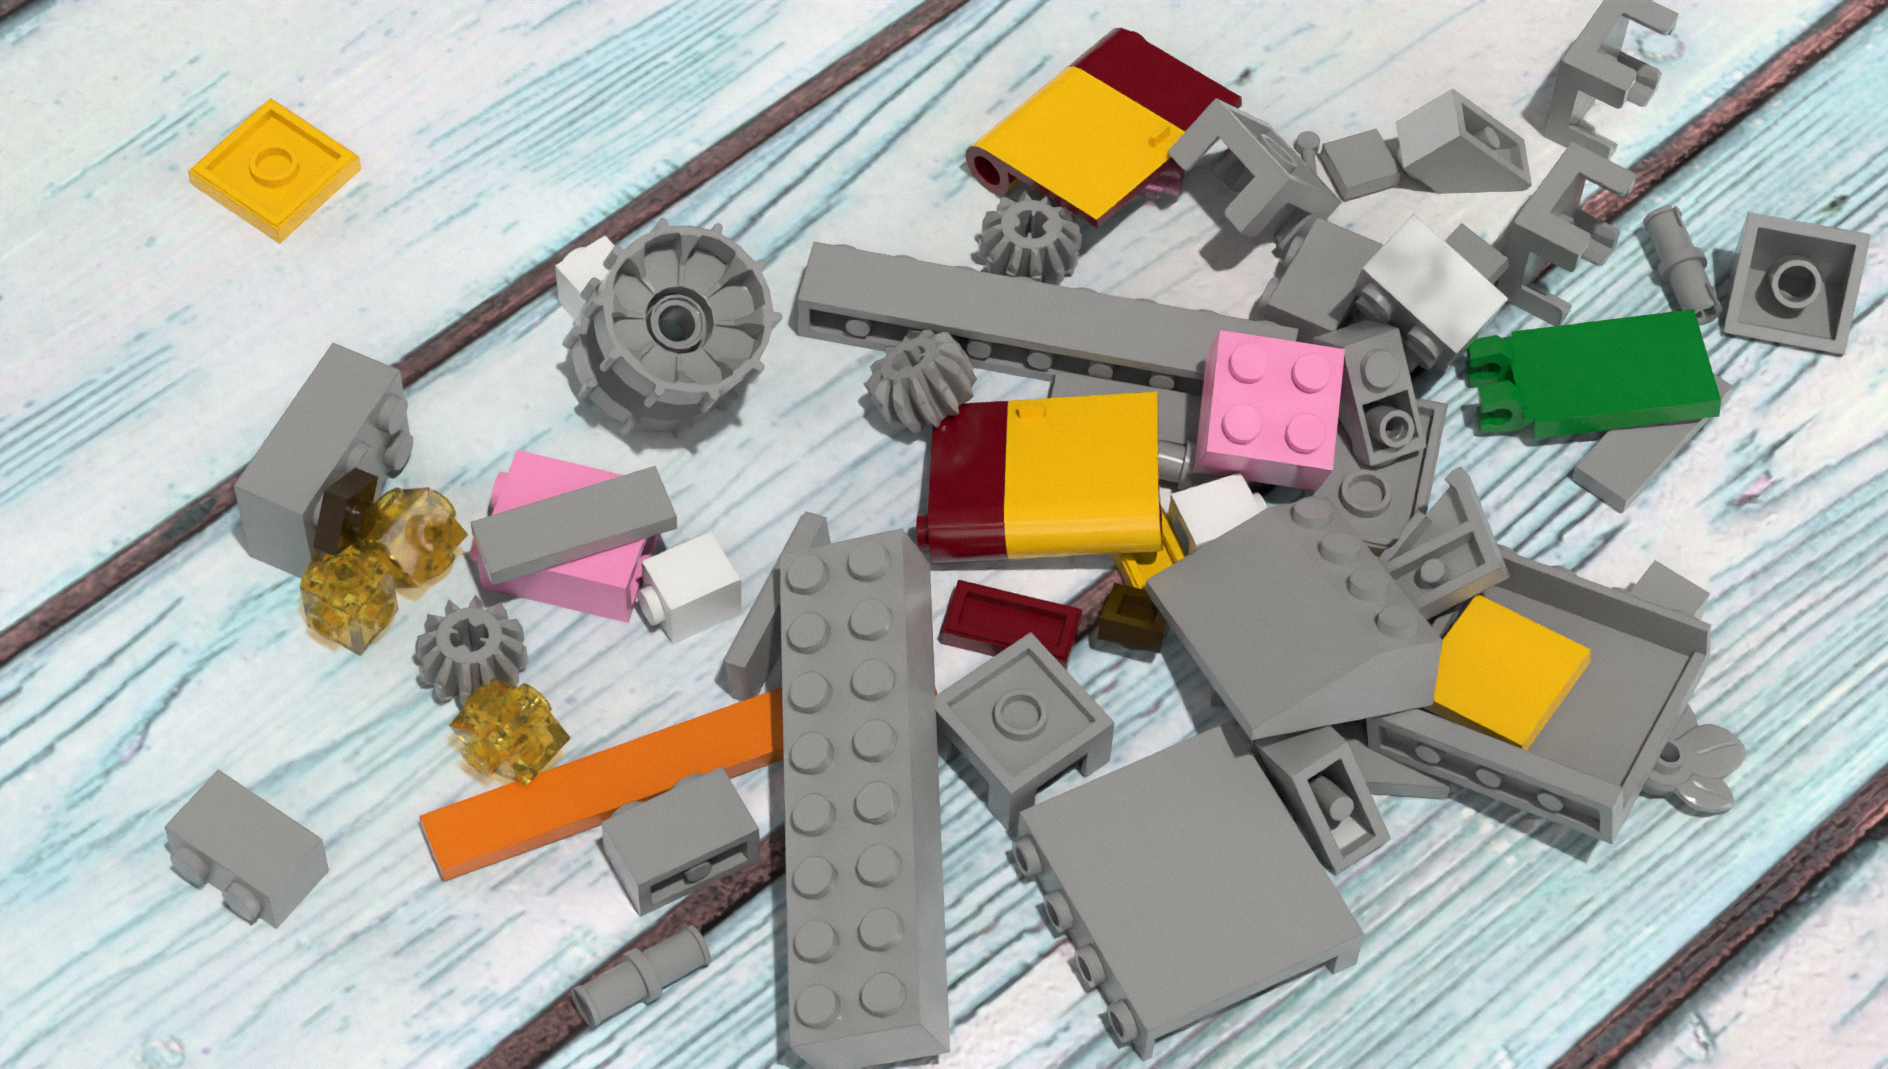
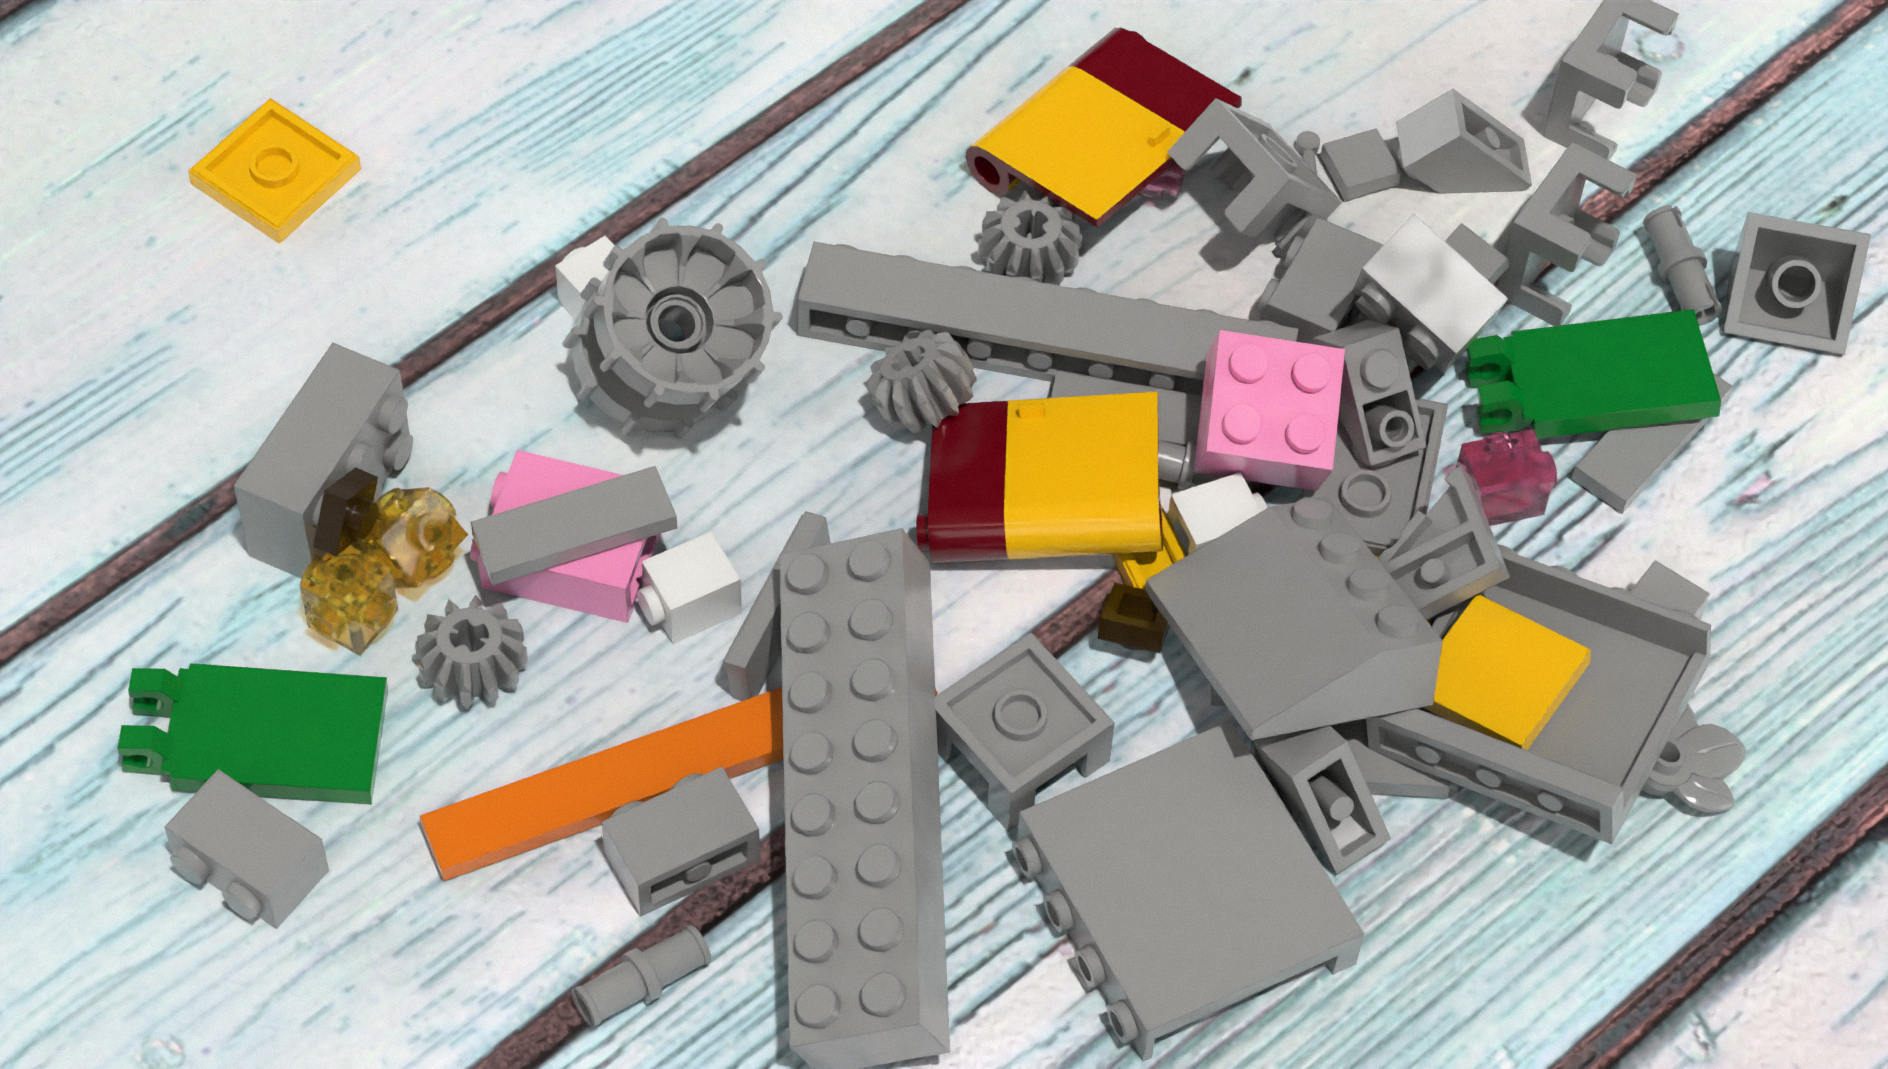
(261, 727): none -> green tile
(508, 731): clear yellow brick -> none
(994, 619): dark red tile -> none
(1509, 475): none -> clear pink brick

